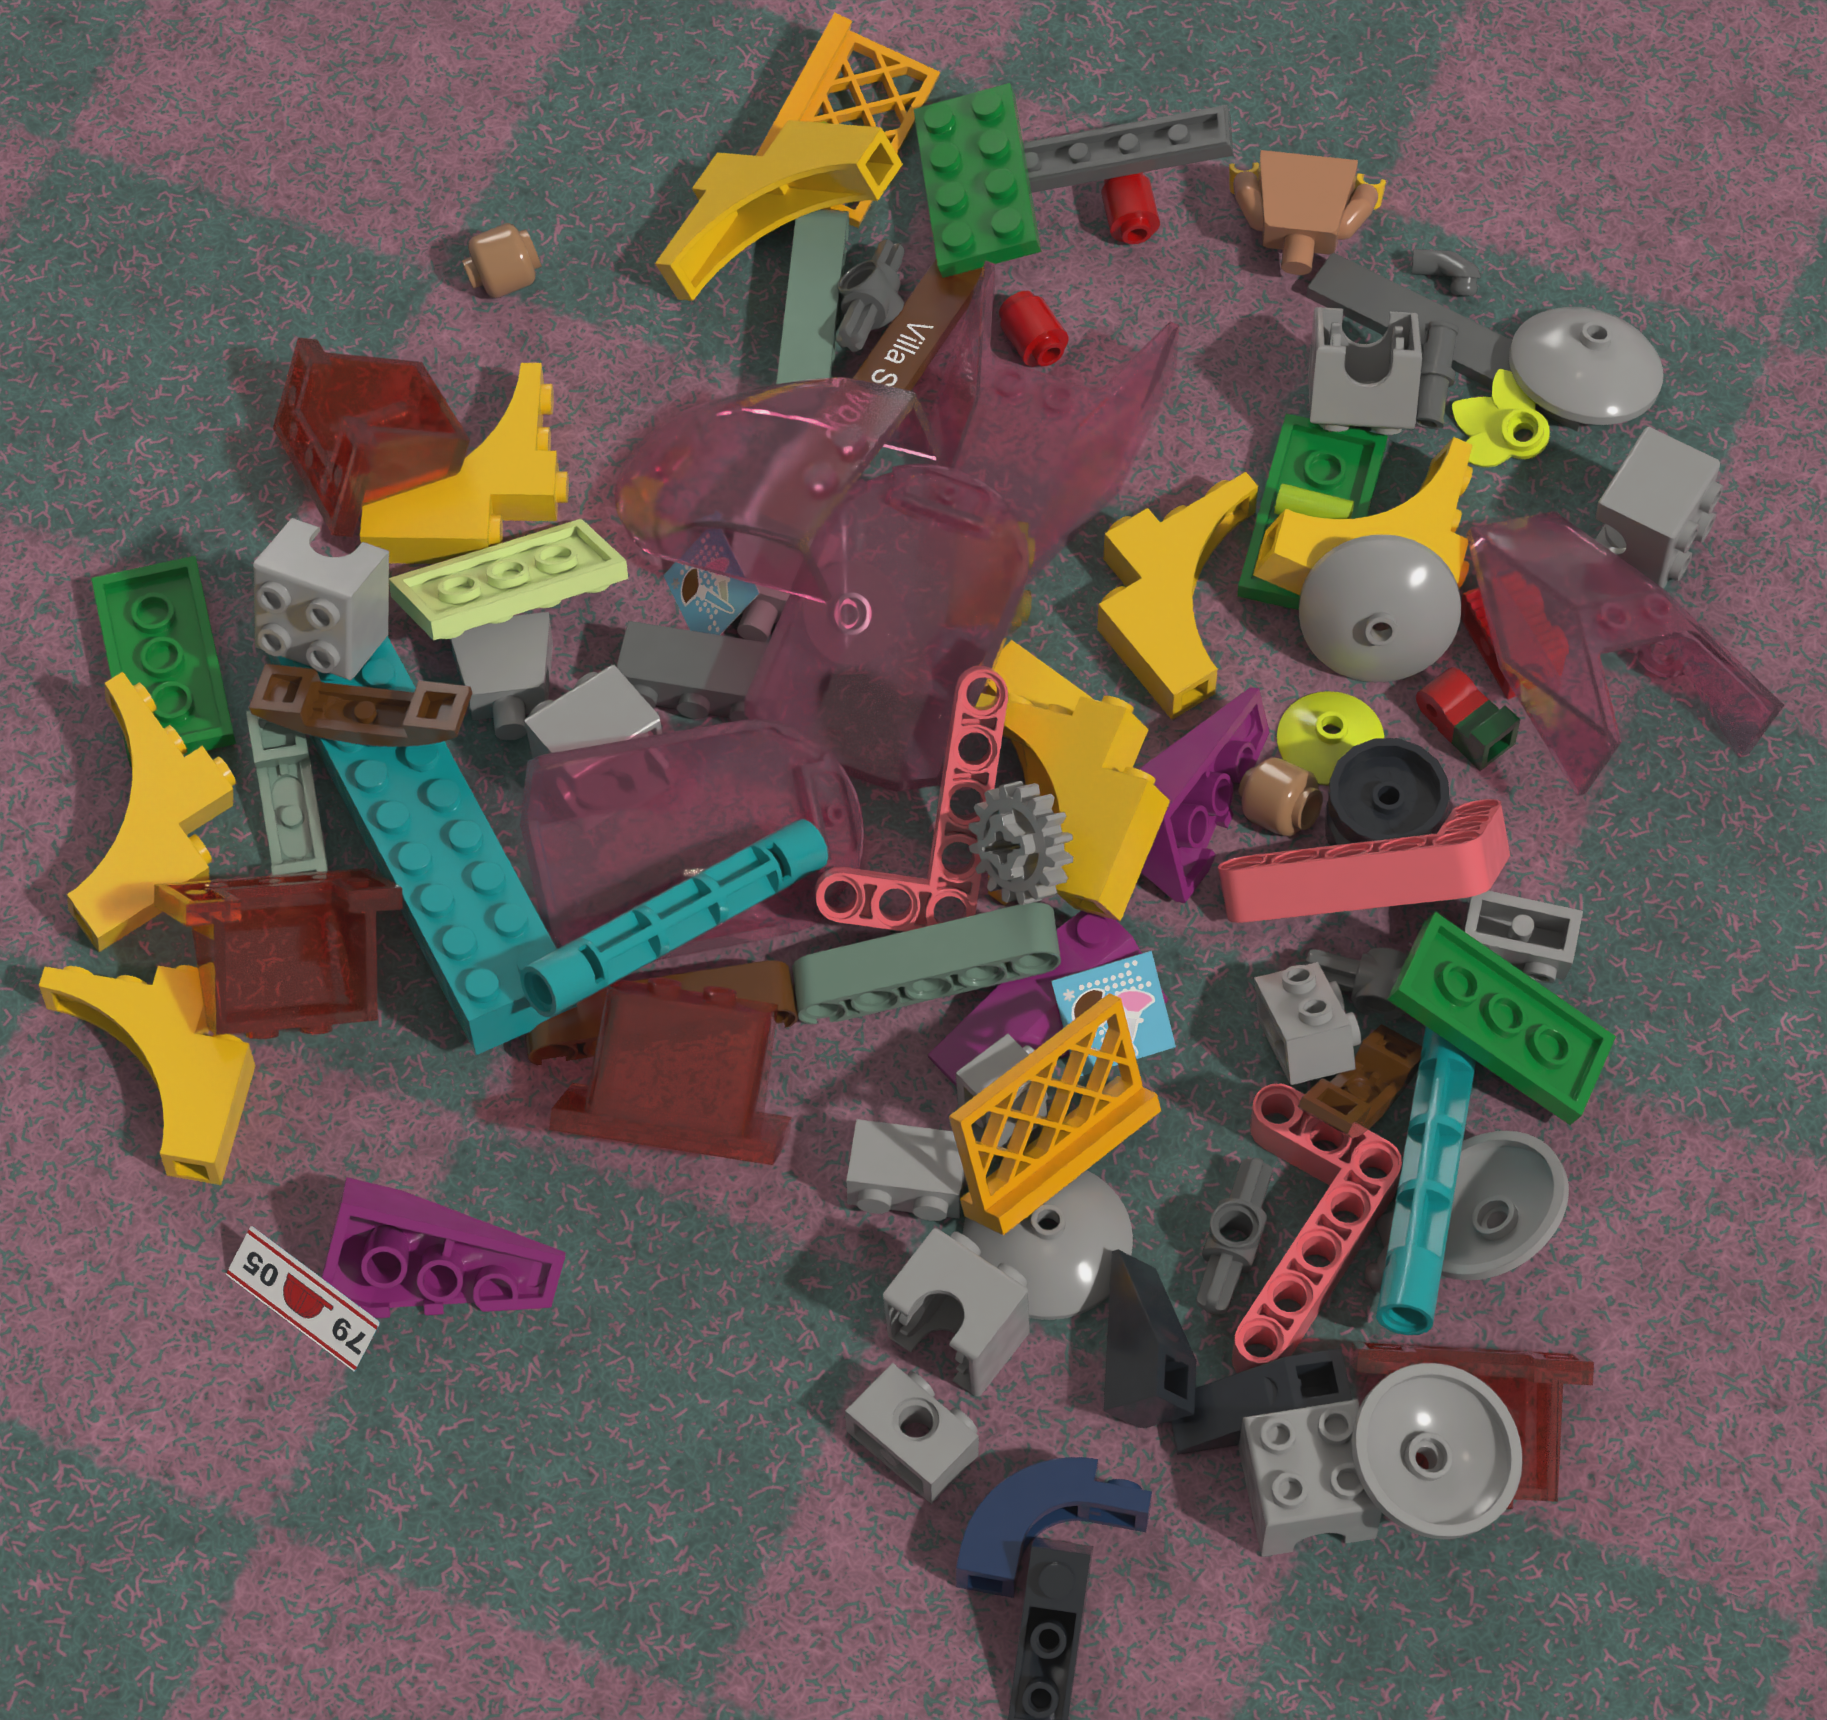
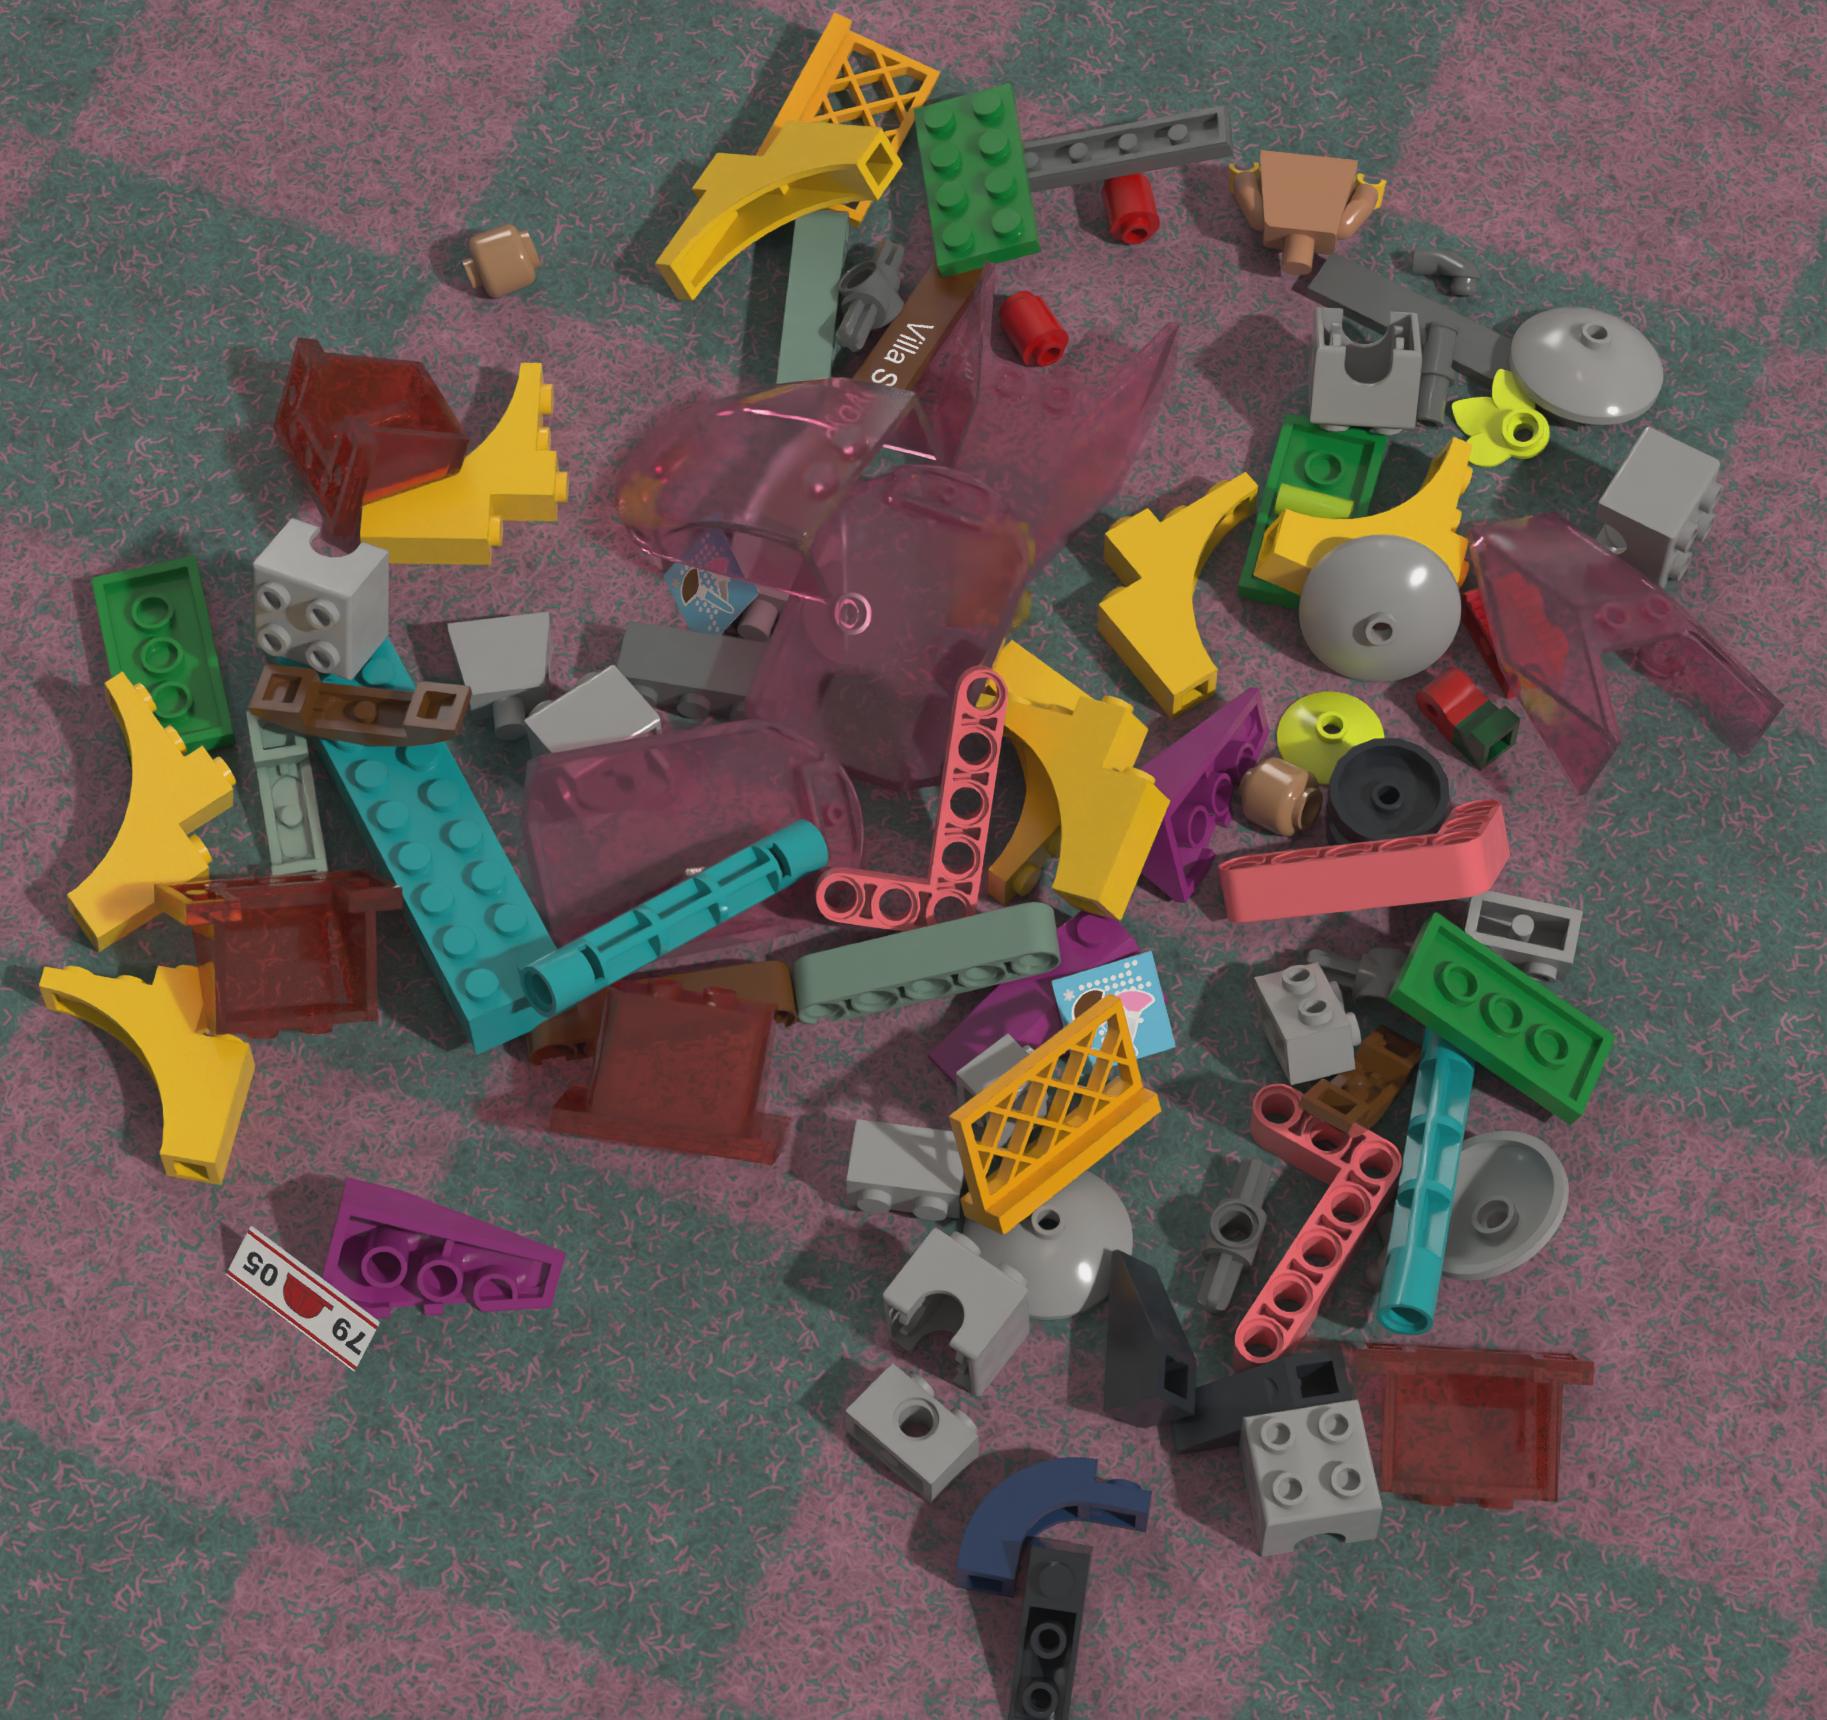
(508, 579): yellowish green plate -> none
(1020, 842): light grey gear -> none
(1462, 1434): light grey dish -> none

